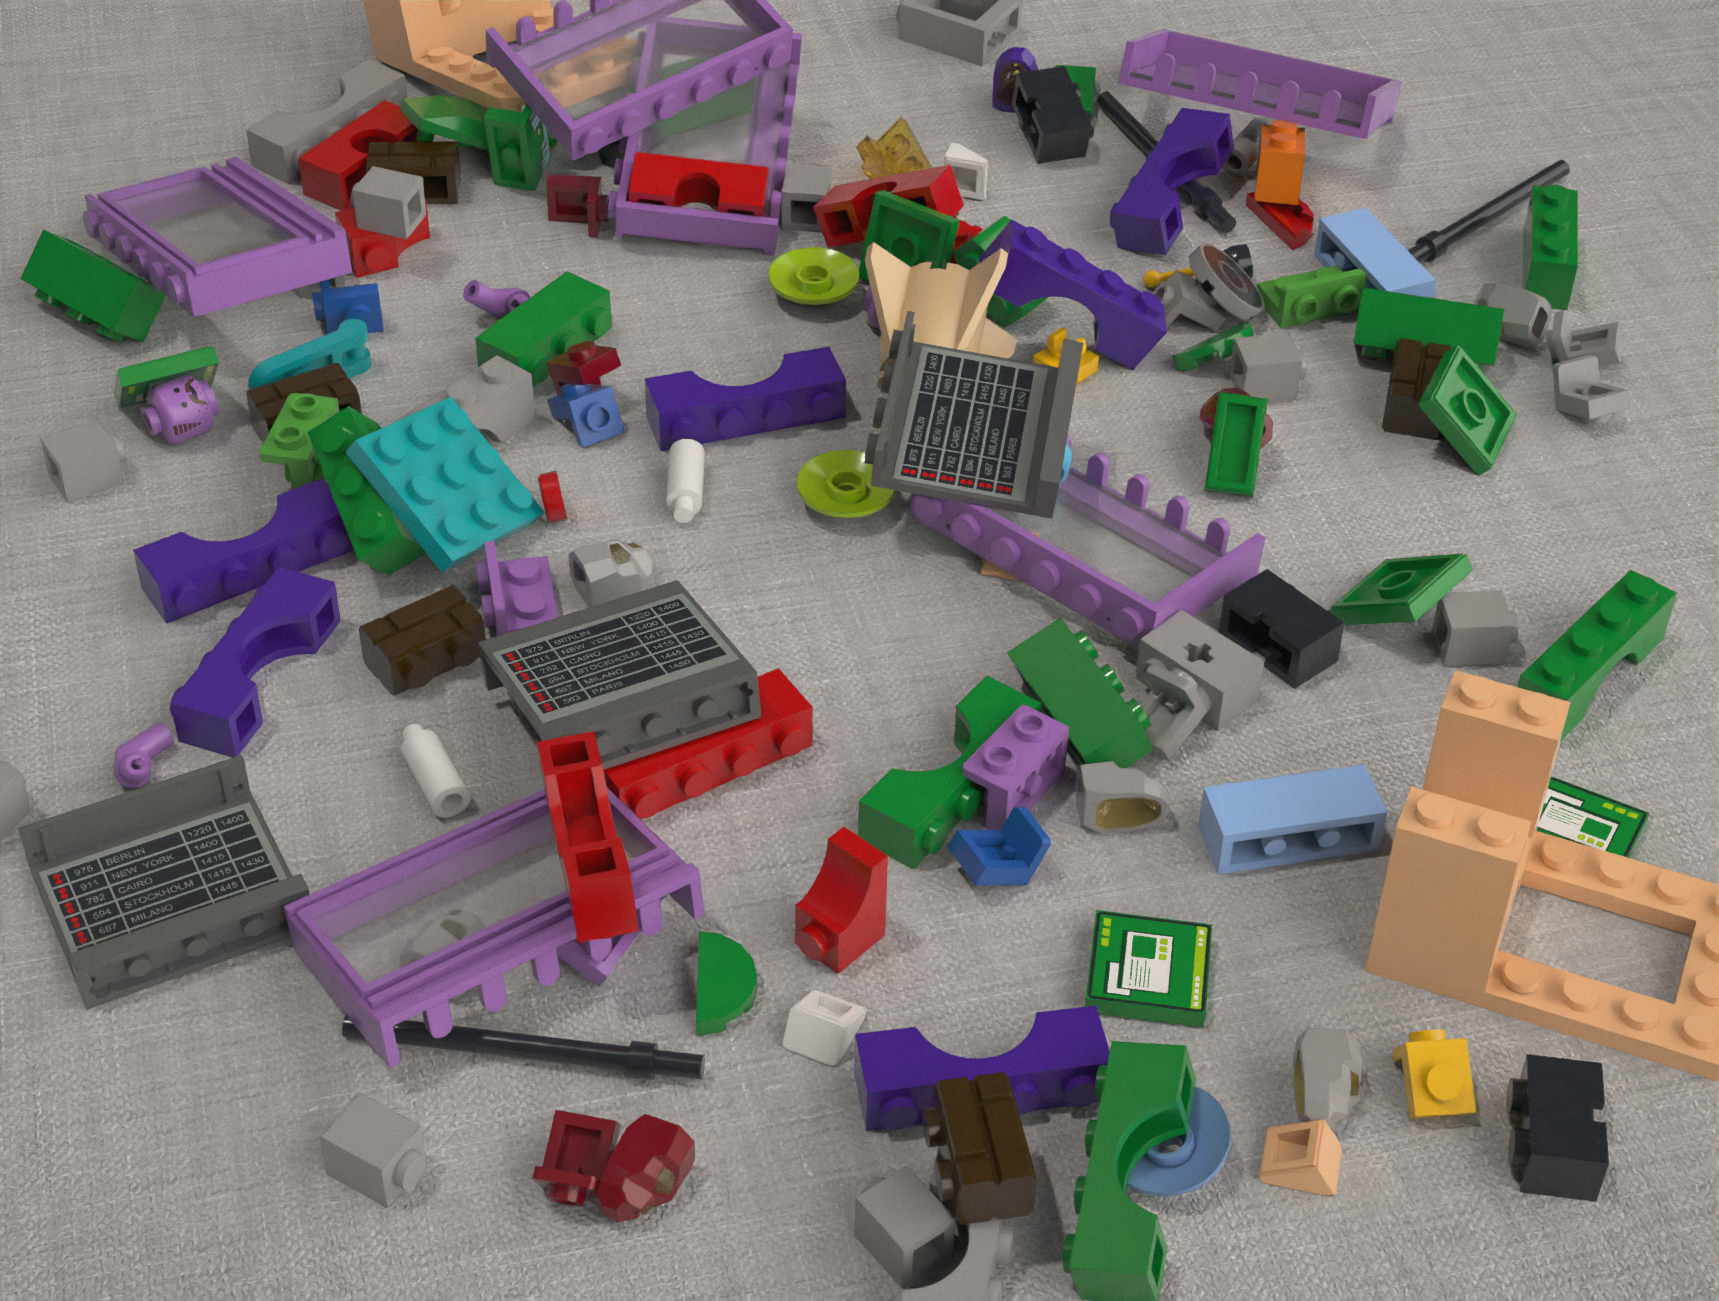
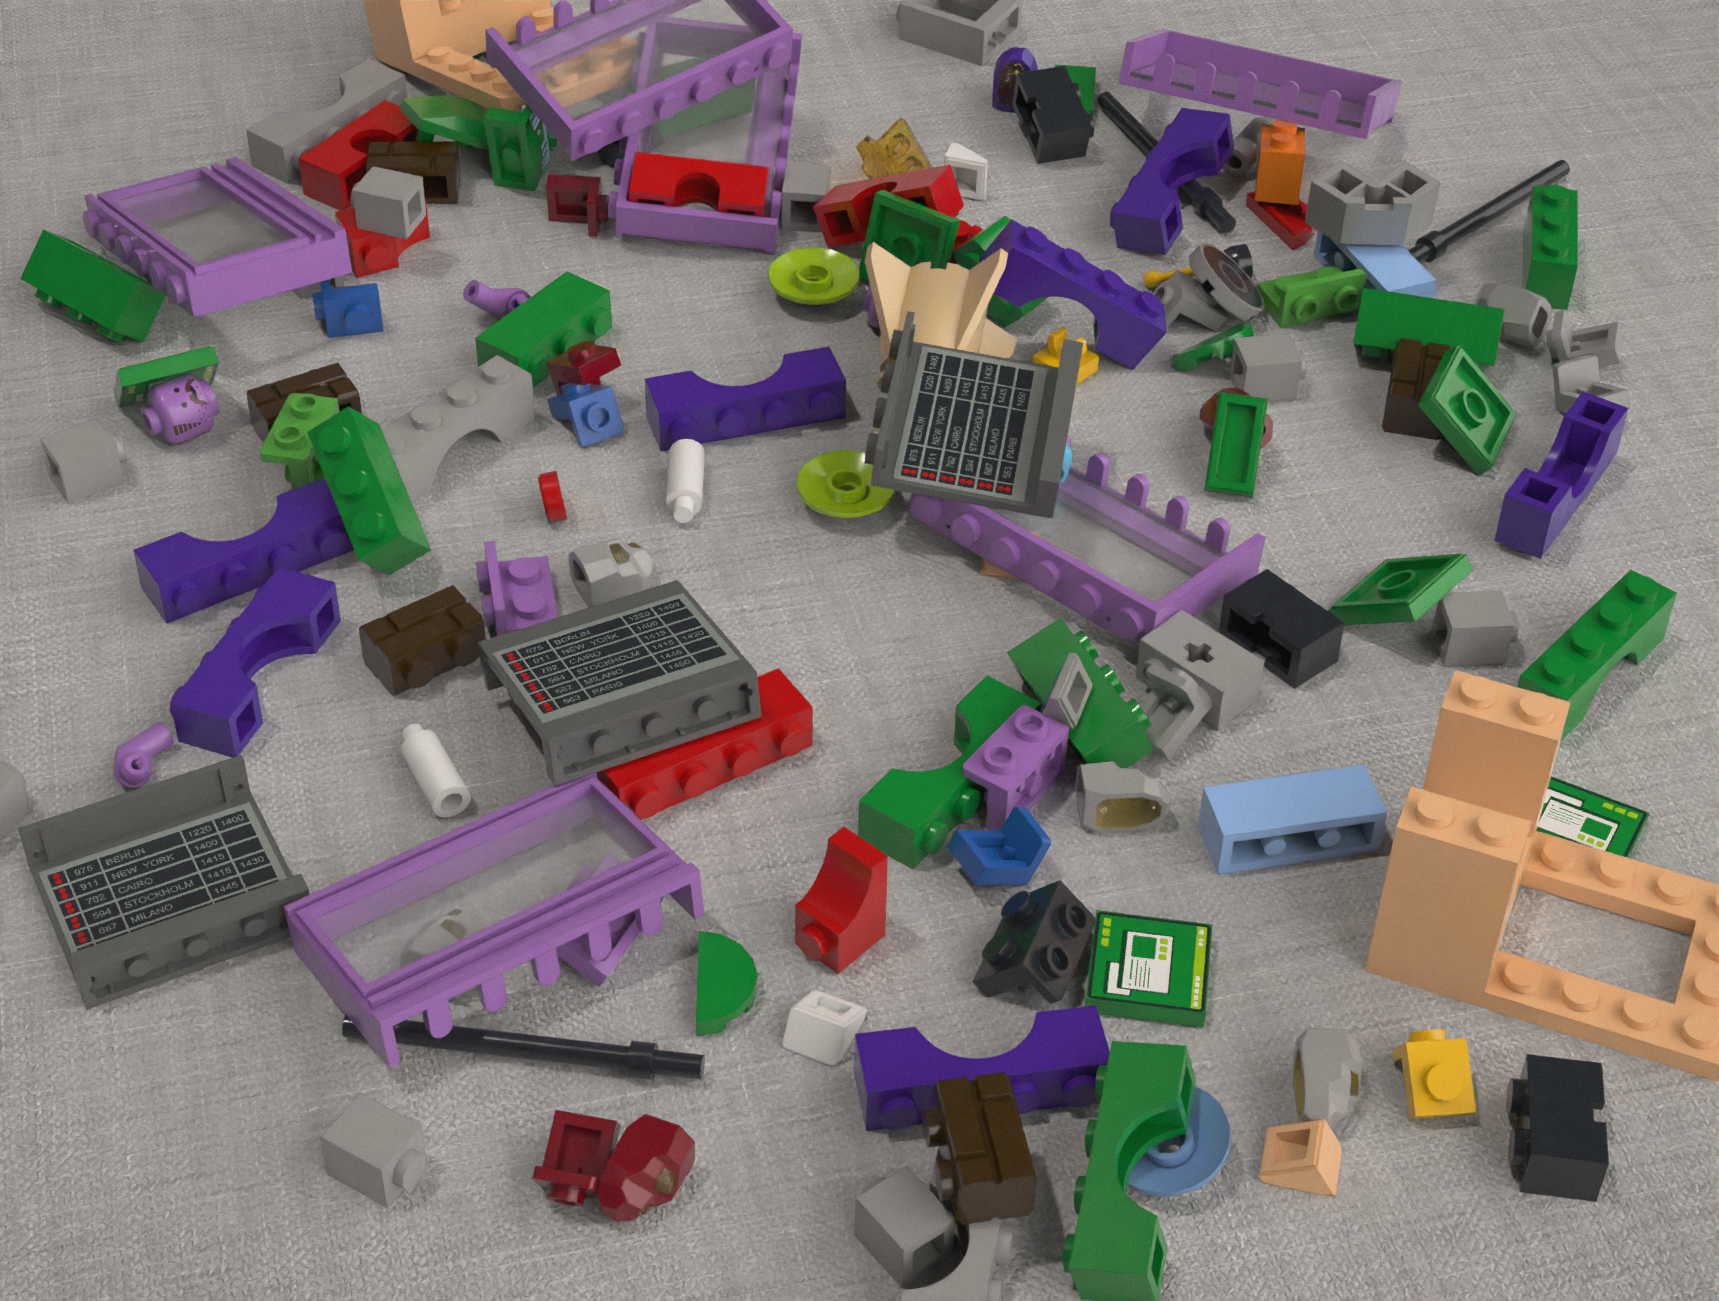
(318, 353): teal plate -> none
(445, 483): teal plate -> none
(586, 839): red arch -> none
(1036, 943): none -> black bracket
(1068, 692): none -> light grey slope
(1371, 212): none -> light grey brick
(1545, 500): none -> dark purple arch

